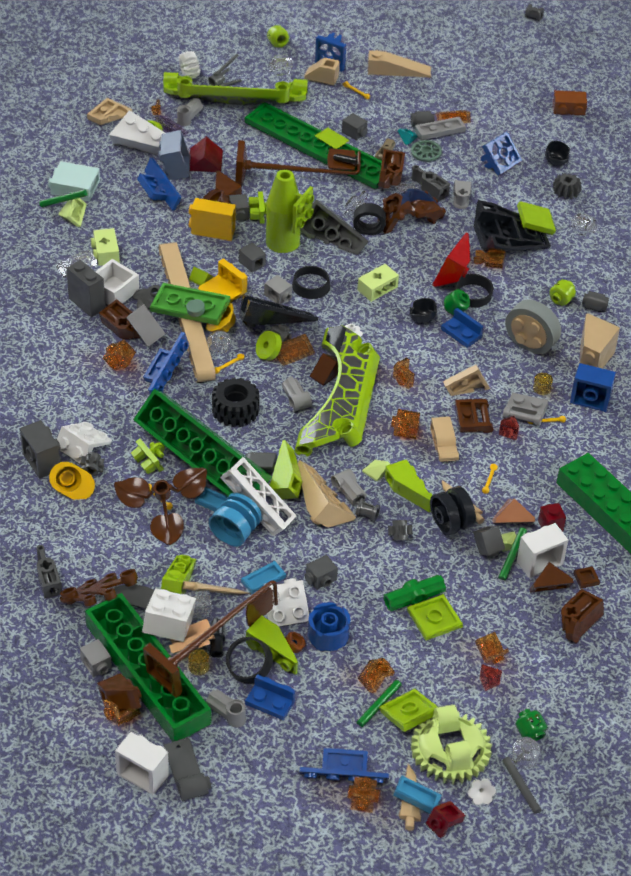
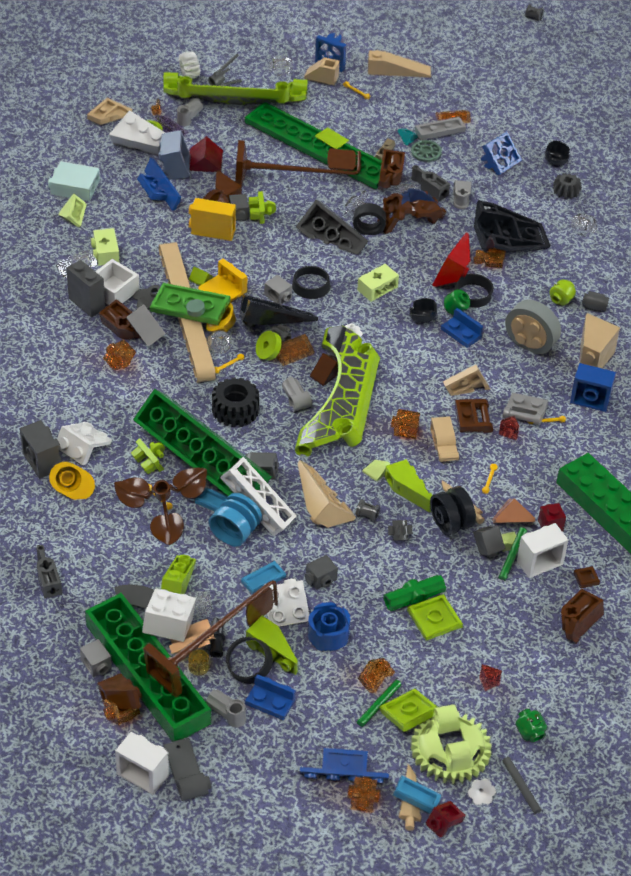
(71, 594): reddish brown plant -> none
(74, 195): green bar -> none
(92, 463): dark grey gear -> none
(165, 363): blue bracket -> none
(196, 586): tan bar -> none
(252, 257): dark grey brick -> none
(278, 36): lime head -> none
(286, 213): lime piece -> none
(286, 475): lime slope -> none
(295, 641): dark orange tile -> none
(343, 158): black piece -> none
(347, 484): light grey piece -> none
(354, 126): dark grey brick -> none
(403, 374): clear orange bracket -> none
(421, 117): dark grey brick -> none
(491, 648): clear orange bracket -> none
(525, 753): clear head -> none
(536, 218): lime tile -> none
(542, 383): clear yellow wheel -> none
(551, 579): reddish brown slope -> none
(569, 102): dark orange brick -> none

